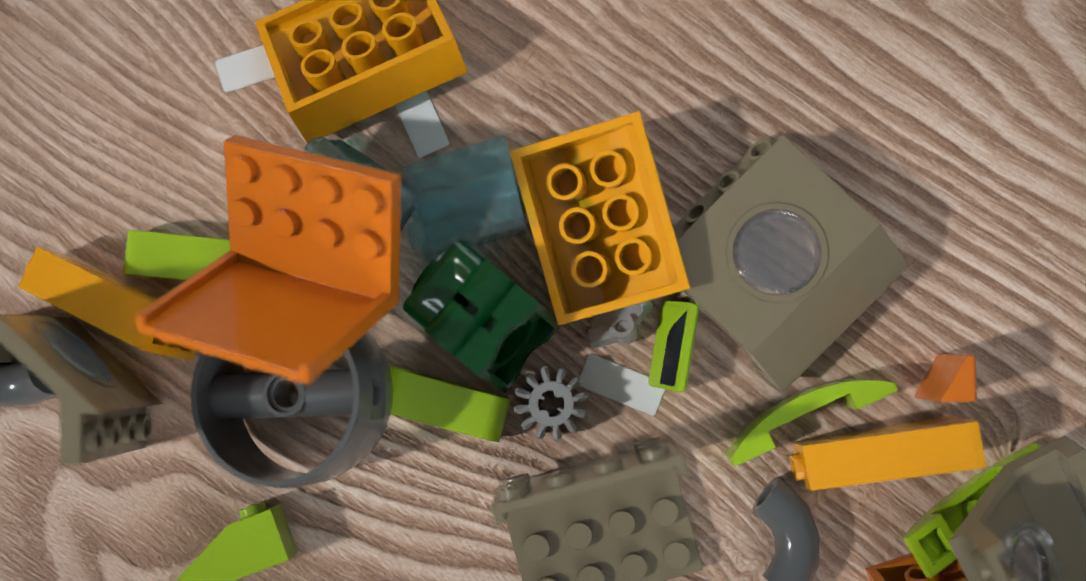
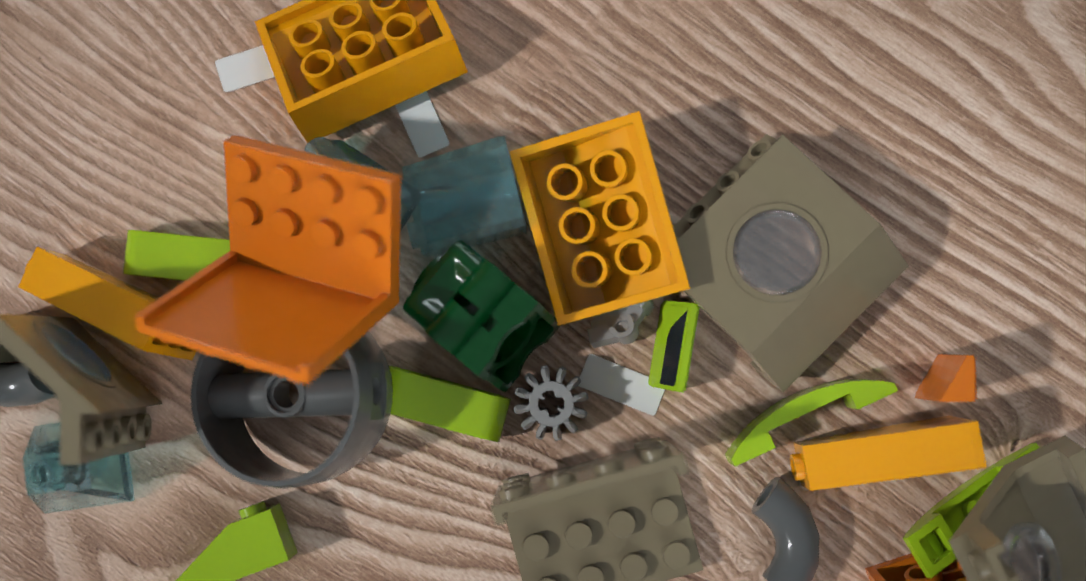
(72, 486): none -> clear light blue slope

